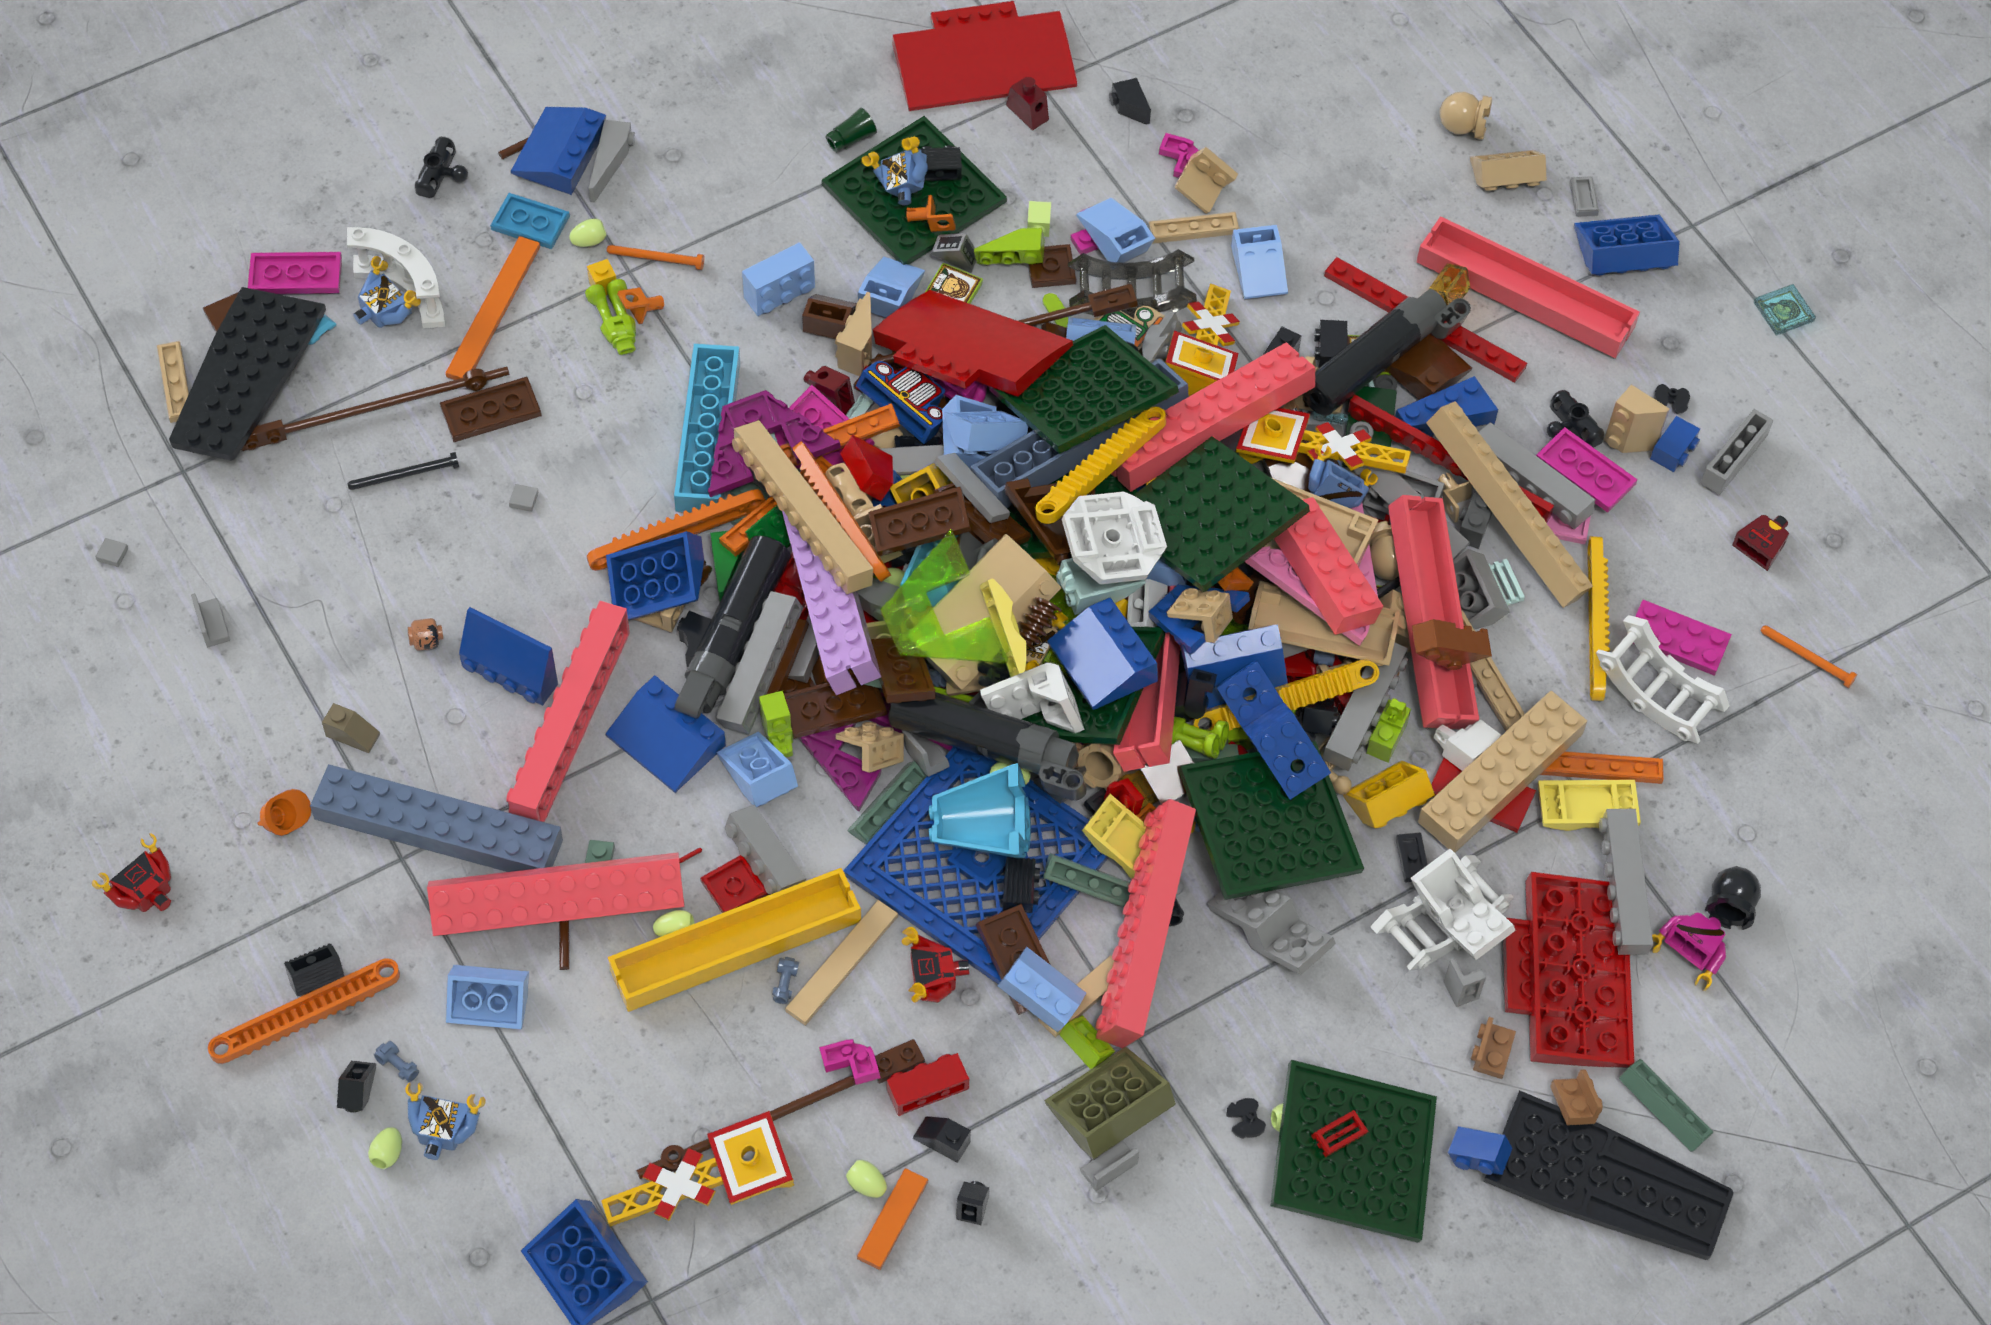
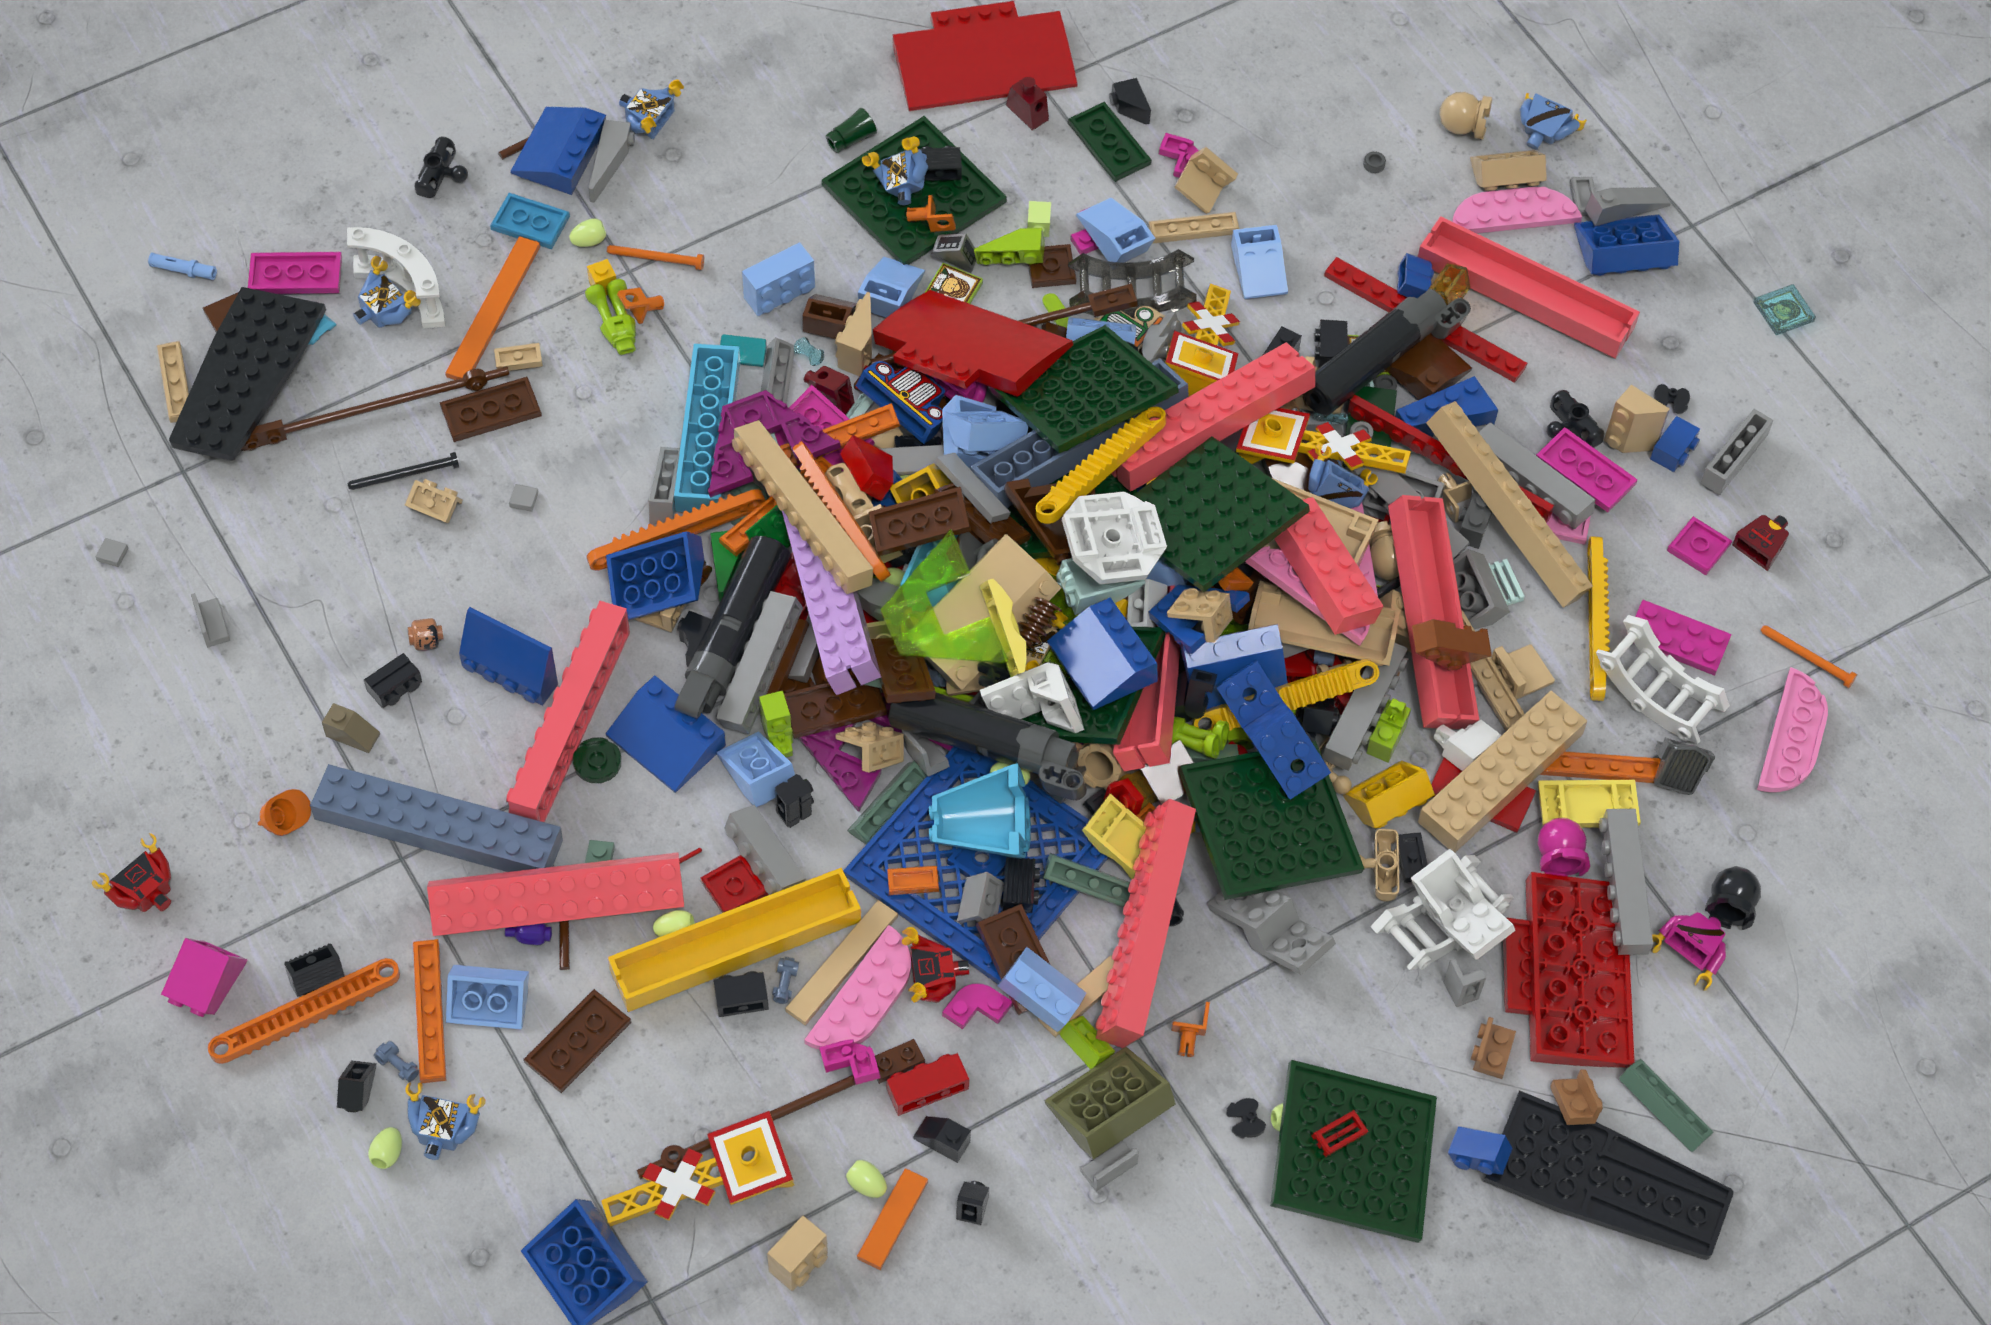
(192, 268): none -> light blue pin
(202, 976): none -> dark pink slope
(393, 681): none -> black brick
(429, 1011): none -> orange tile
(432, 501): none -> tan bracket
(518, 357): none -> tan plate
(530, 934): none -> dark purple plant
(577, 1040): none -> reddish brown tile
(597, 760): none -> dark green tile
(650, 108): none -> torso
(663, 487): none -> light grey slope
(741, 994): none -> black brick
(751, 349): none -> teal slope
(778, 368): none -> light grey slope
(794, 800): none -> black brick
(798, 1254): none -> tan brick
(803, 346): none -> clear light blue piece
(866, 994): none -> bright pink plate
(913, 880): none -> orange tile
(973, 999): none -> dark pink plate
(980, 897): none -> light grey panel
(1109, 141): none -> dark green tile
(1189, 1033): none -> orange bracket
(1374, 162): none -> dark grey tile
(1385, 877): none -> tan piece
(1414, 276): none -> blue brick
(1516, 210): none -> bright pink plate
(1522, 670): none -> tan bracket
(1547, 120): none -> medium blue torso
(1563, 848): none -> dark pink tile
(1621, 203): none -> light grey slope
(1681, 765): none -> dark grey piece
(1699, 545): none -> dark pink tile
(1794, 735): none -> bright pink plate

